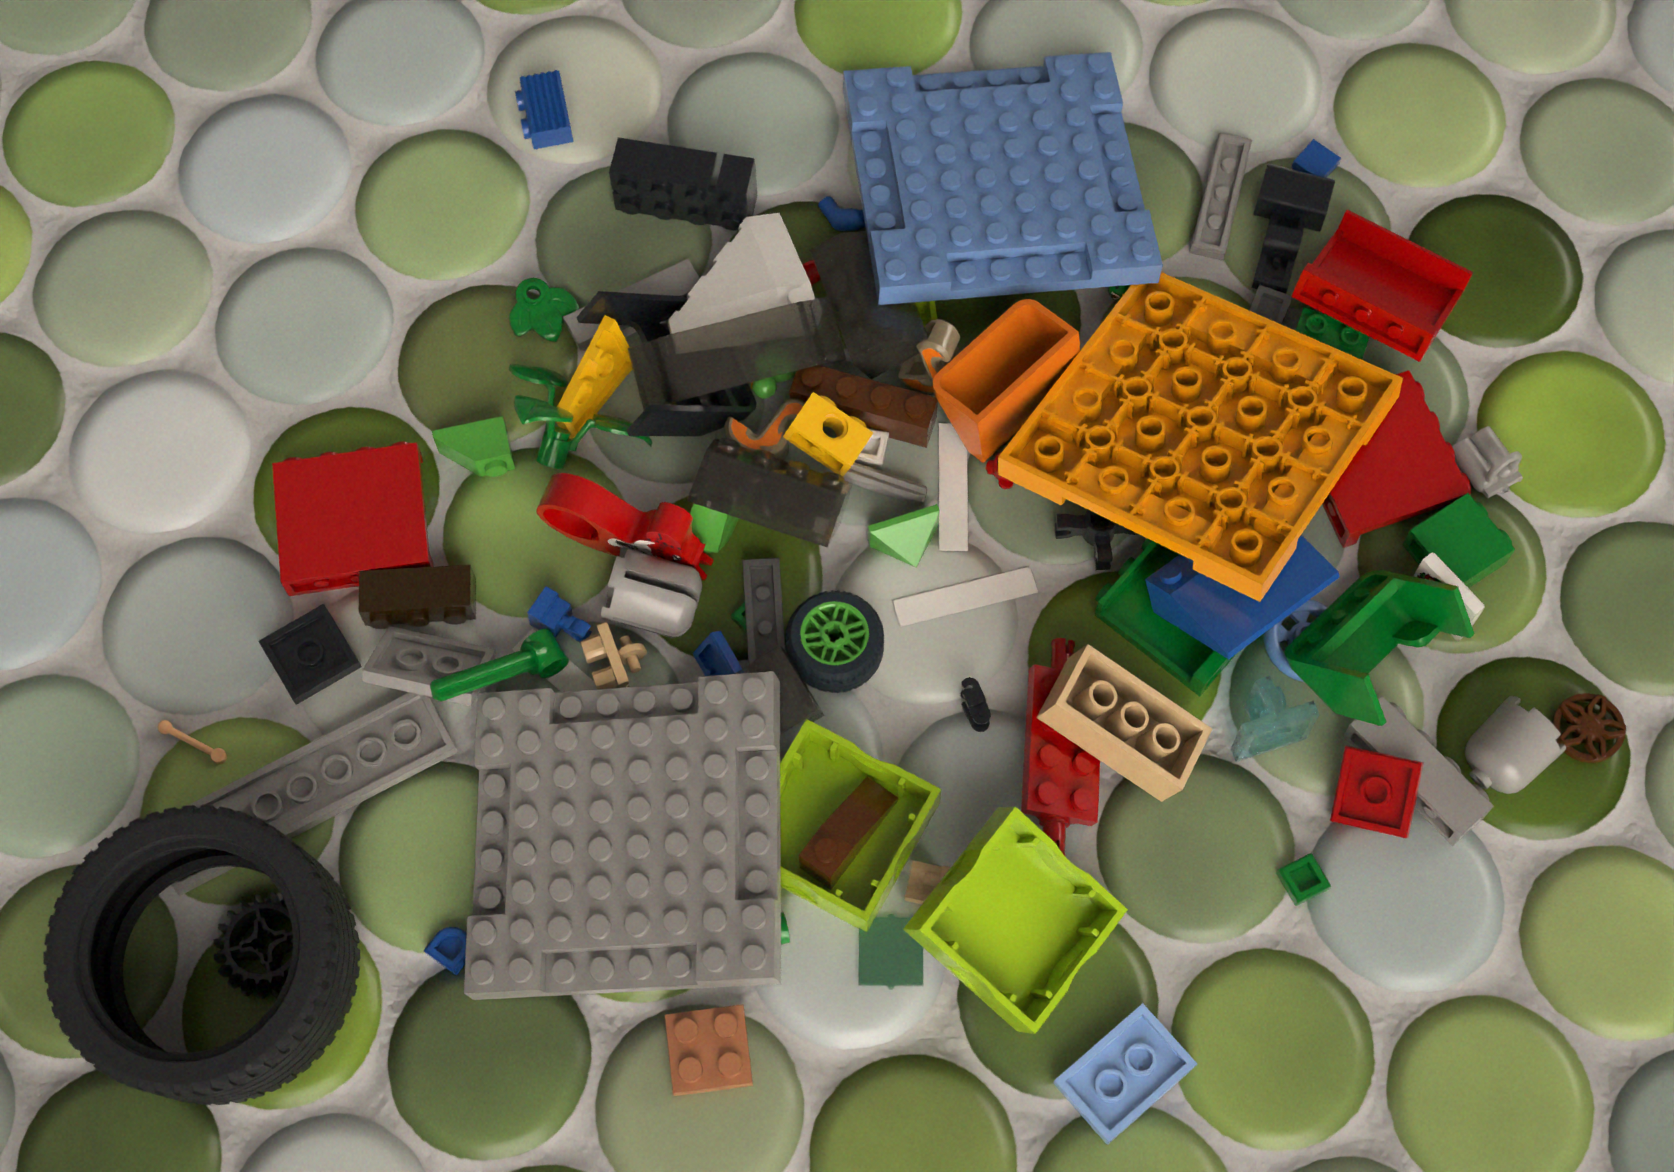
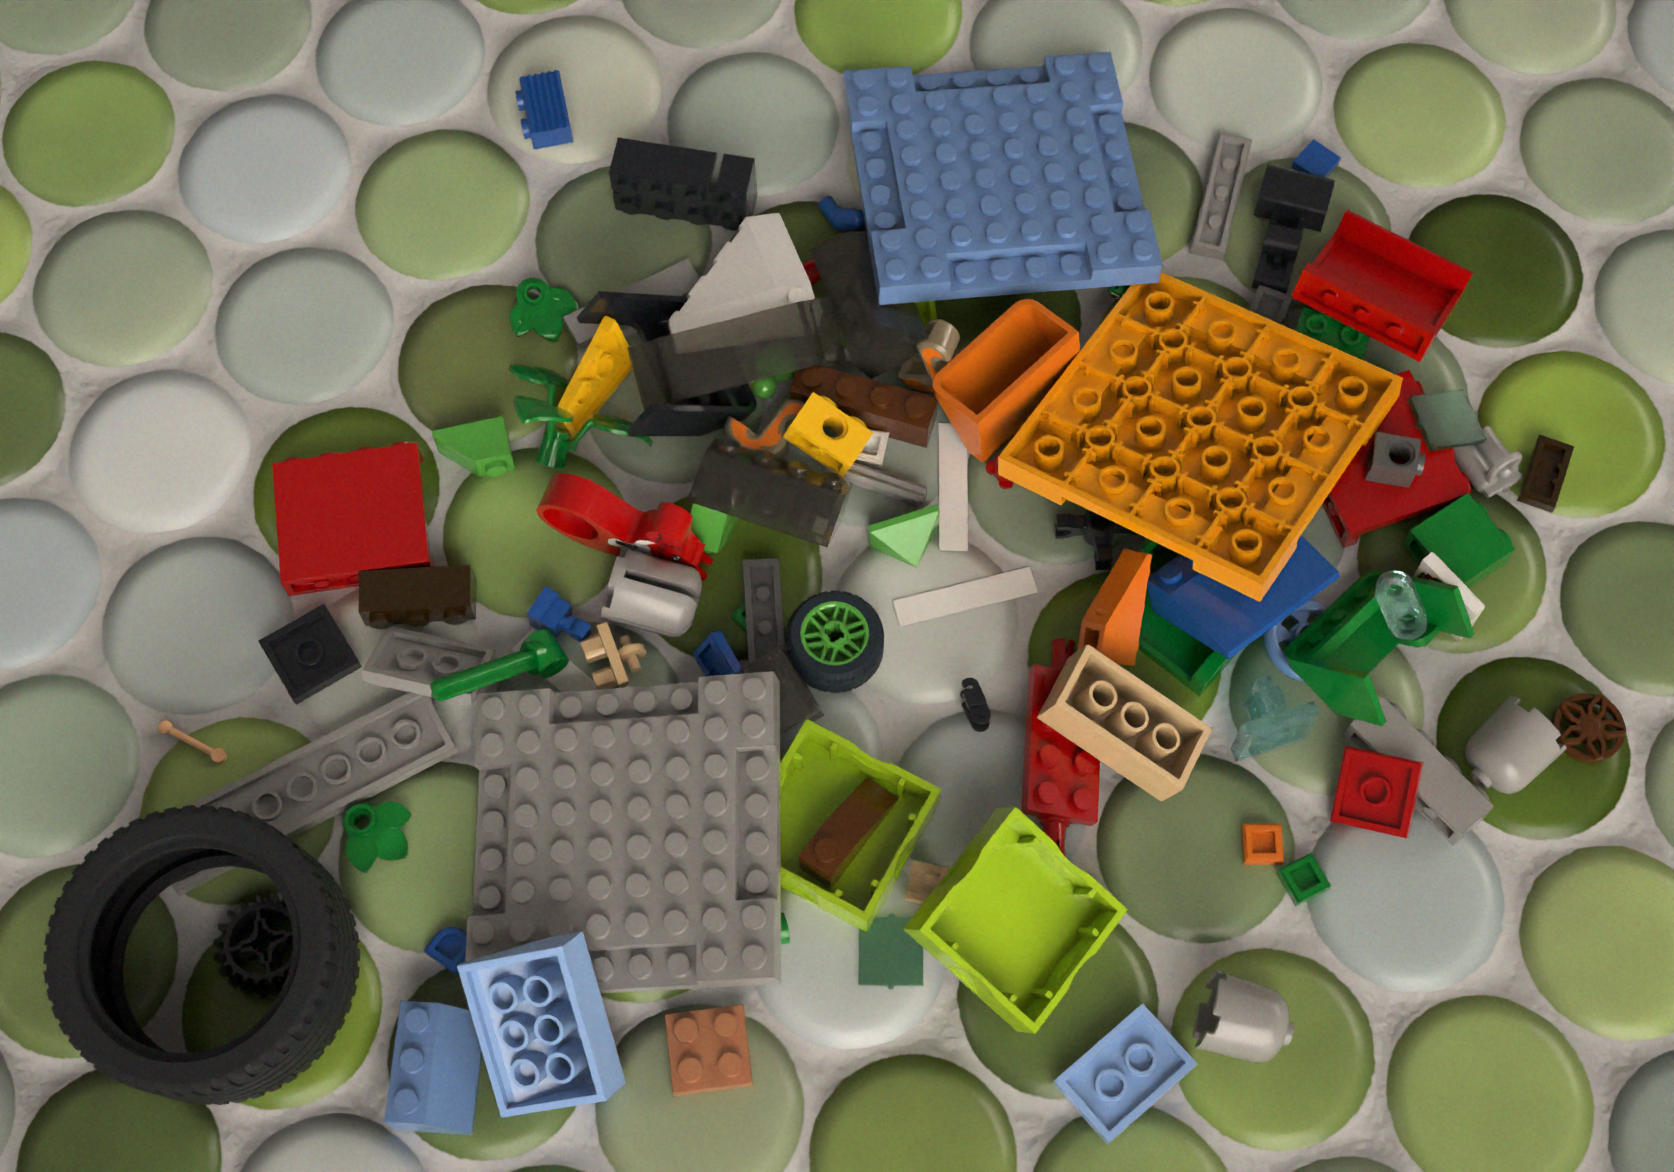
(381, 836): none -> green plate
(434, 1070): none -> medium blue slope
(542, 1026): none -> light blue slope
(1117, 611): none -> orange slope
(1242, 1020): none -> light grey cylinder
(1262, 844): none -> orange tile
(1384, 470): none -> dark grey brick
(1399, 602): none -> clear light blue plate
(1446, 420): none -> clear green piece
(1545, 473): none -> dark brown plate

